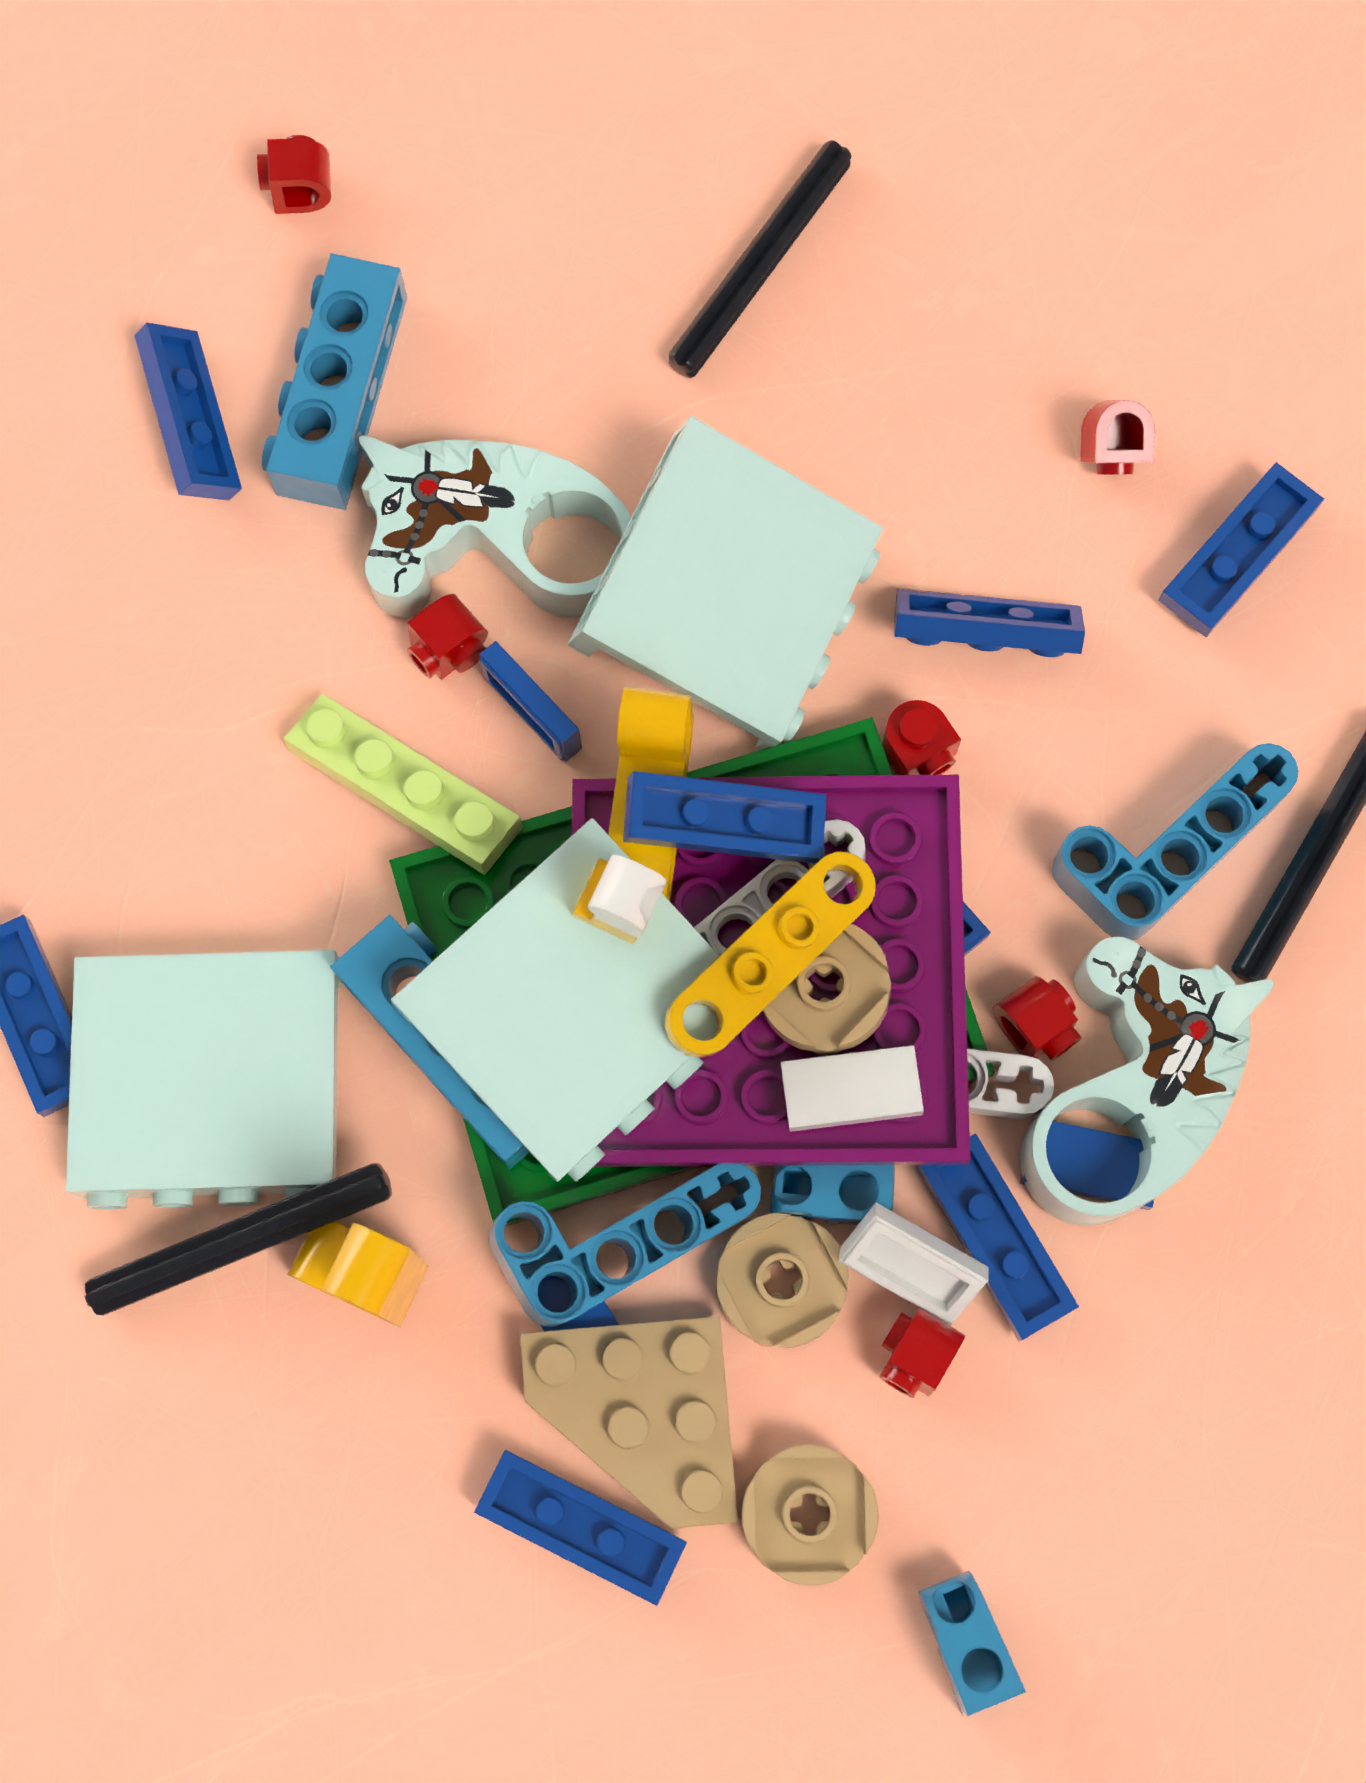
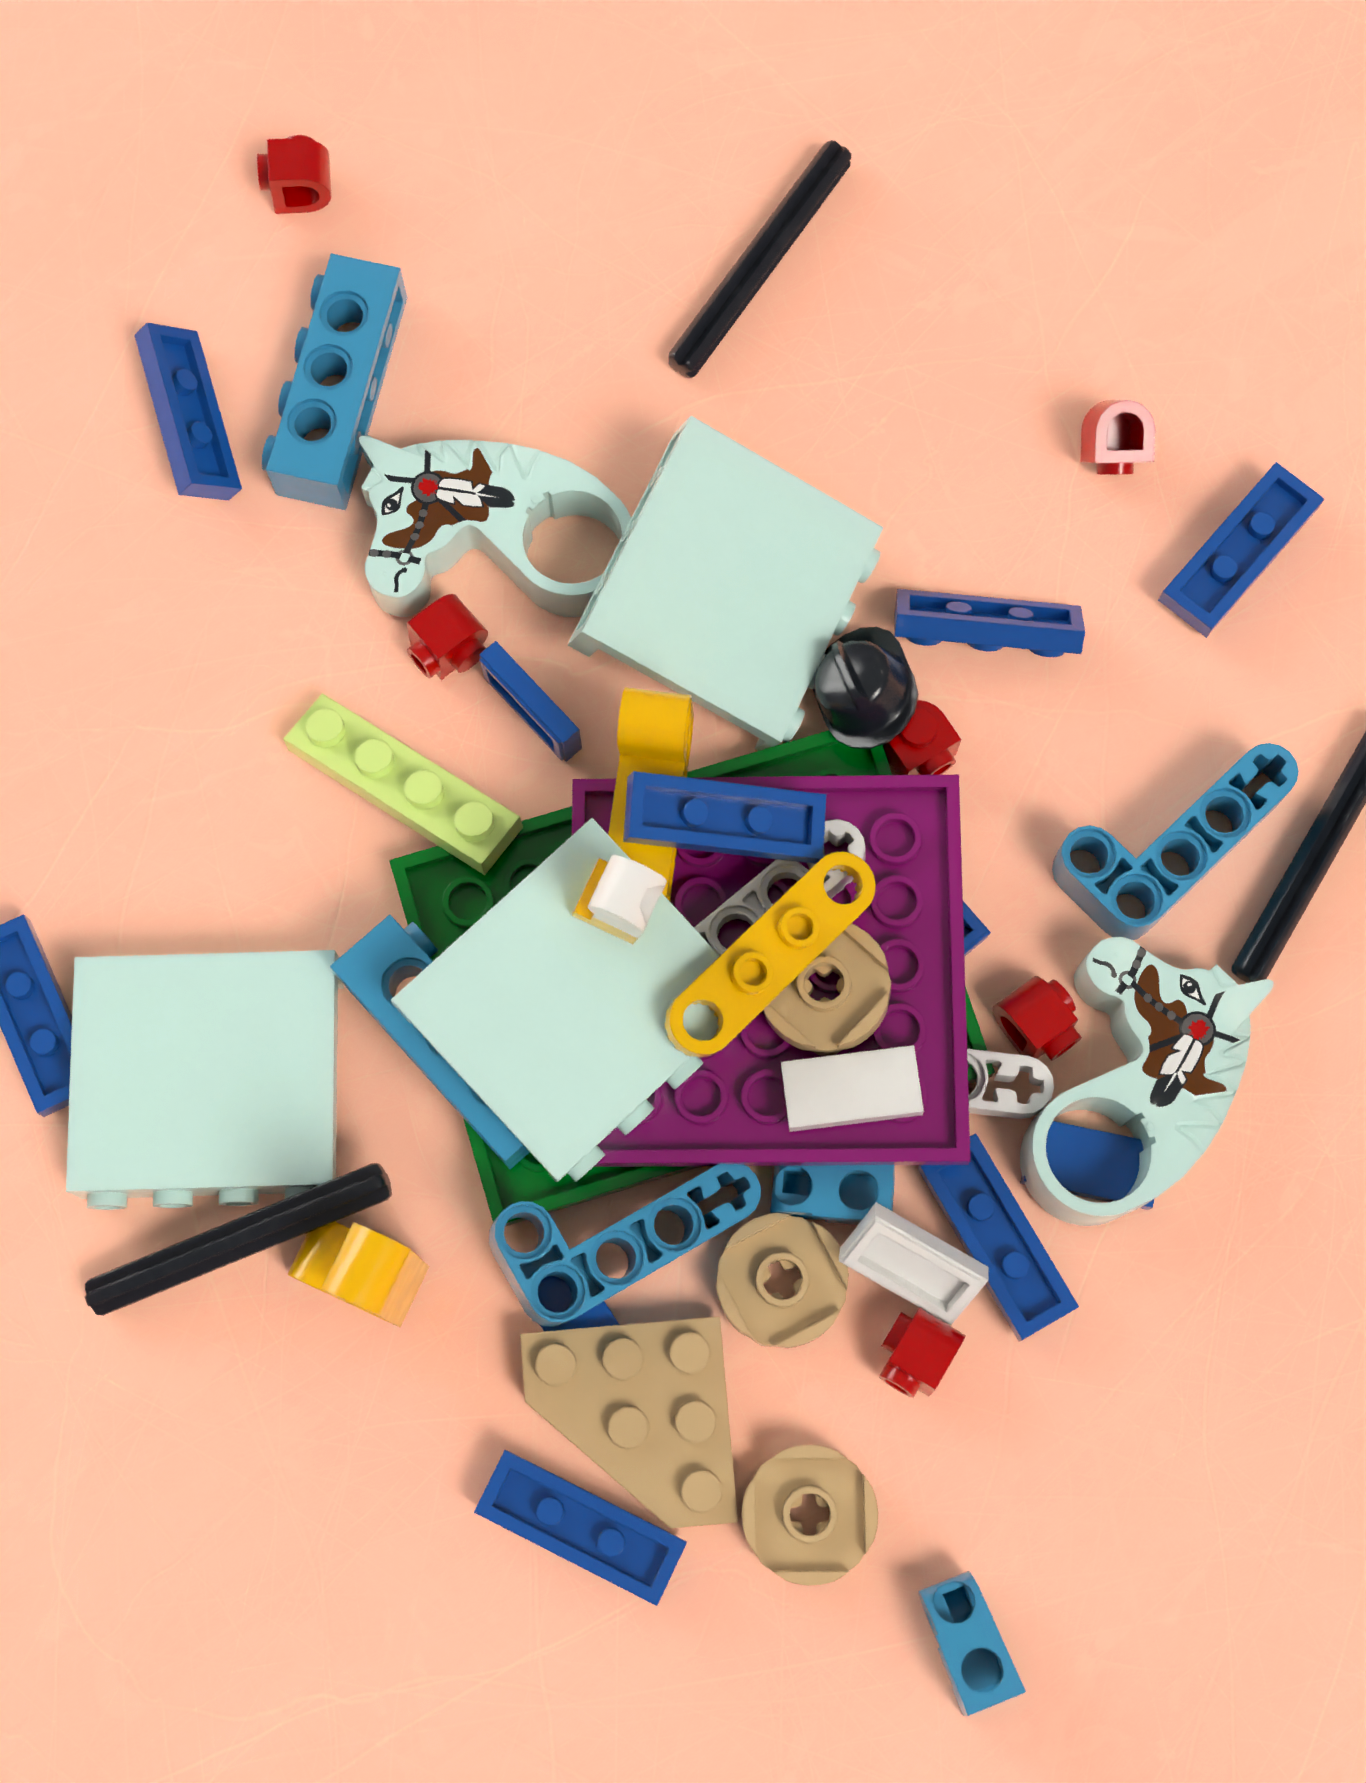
(866, 688): none -> black piece

